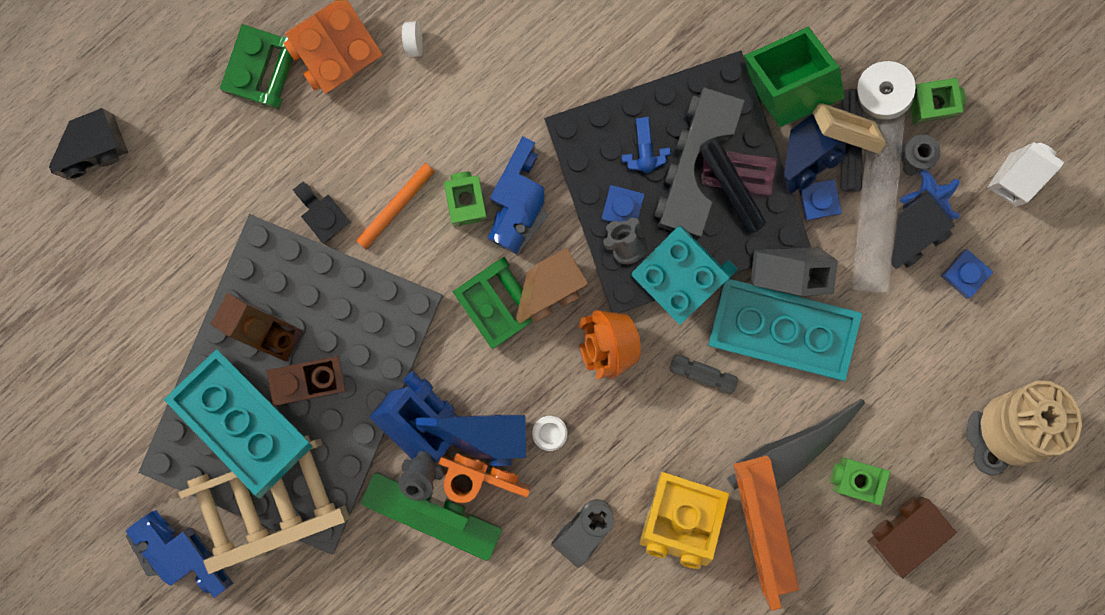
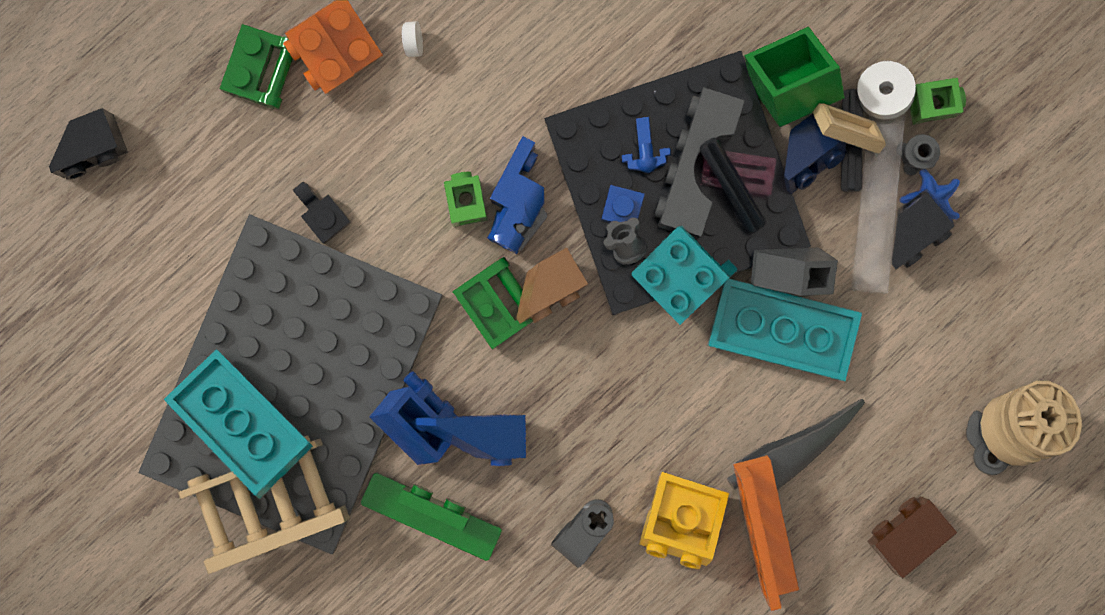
(173, 556): blue plate -> none
(255, 327): reddish brown slope -> none
(306, 381): reddish brown slope -> none
(395, 206): orange bar -> none
(418, 476): dark grey brick -> none
(478, 473): orange piece -> none
(549, 433): white tile -> none
(609, 344): orange cone -> none
(704, 374): dark grey axle -> none
(820, 200): blue plate -> none
(874, 484): bright green brick -> none
(966, 274): blue plate -> none
(1025, 173): white slope -> none

